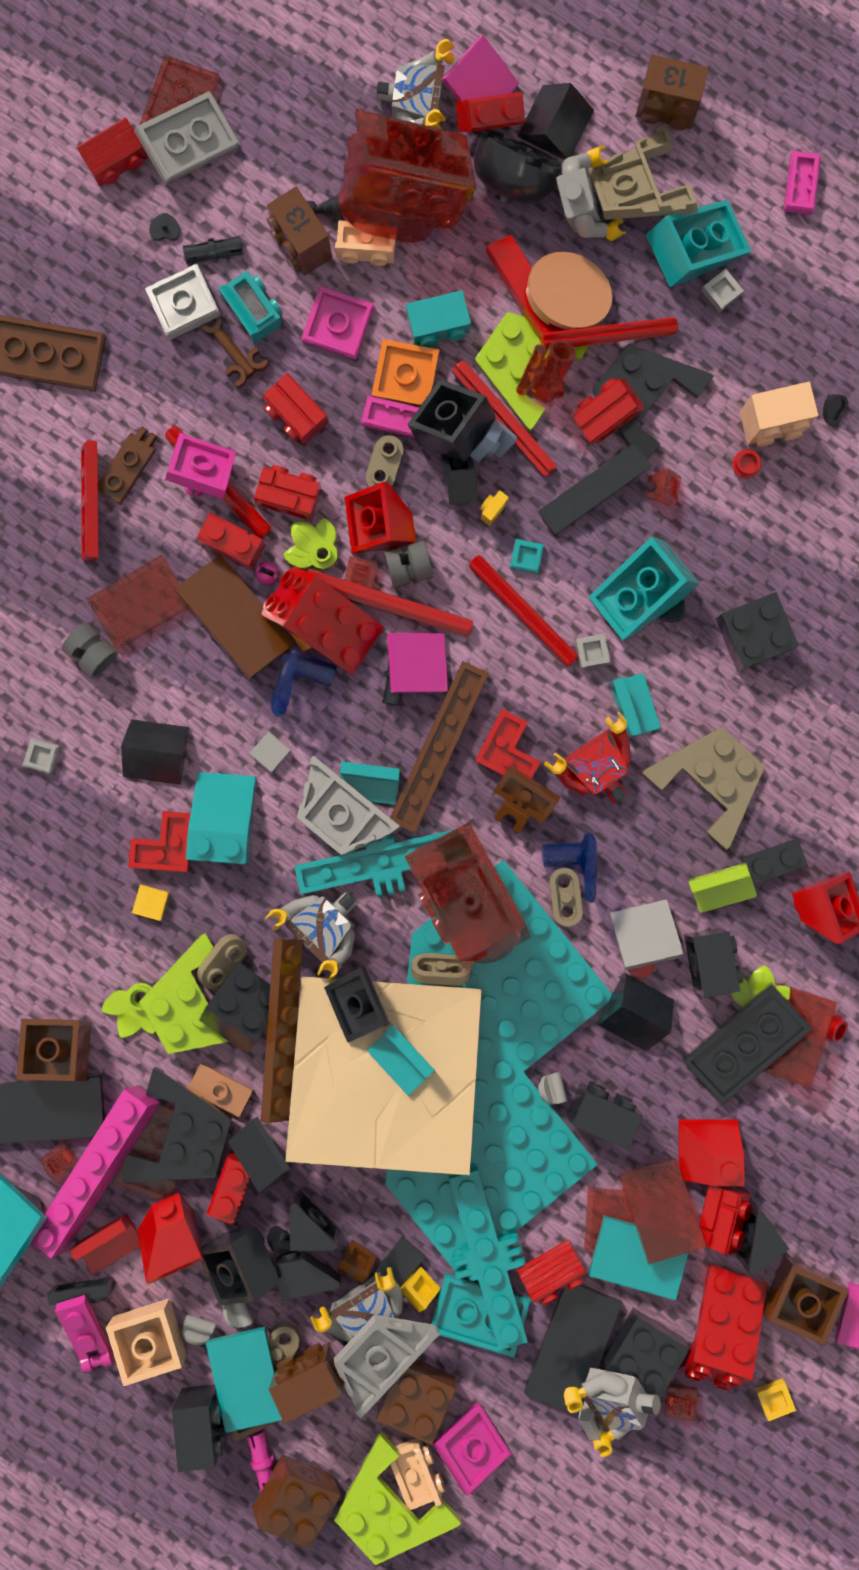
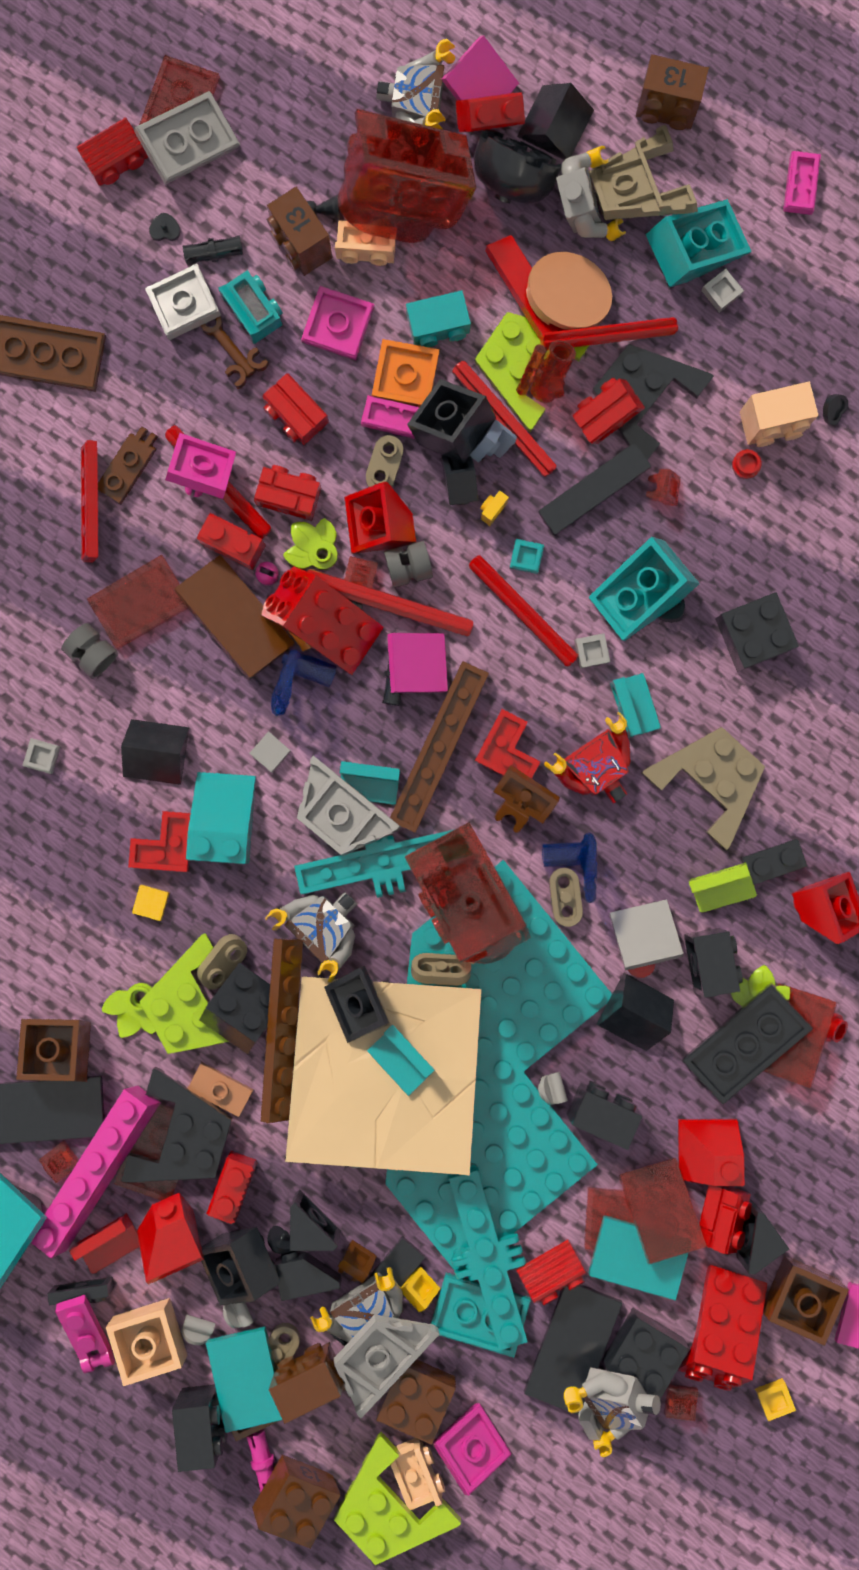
(259, 1156): black slope -> none

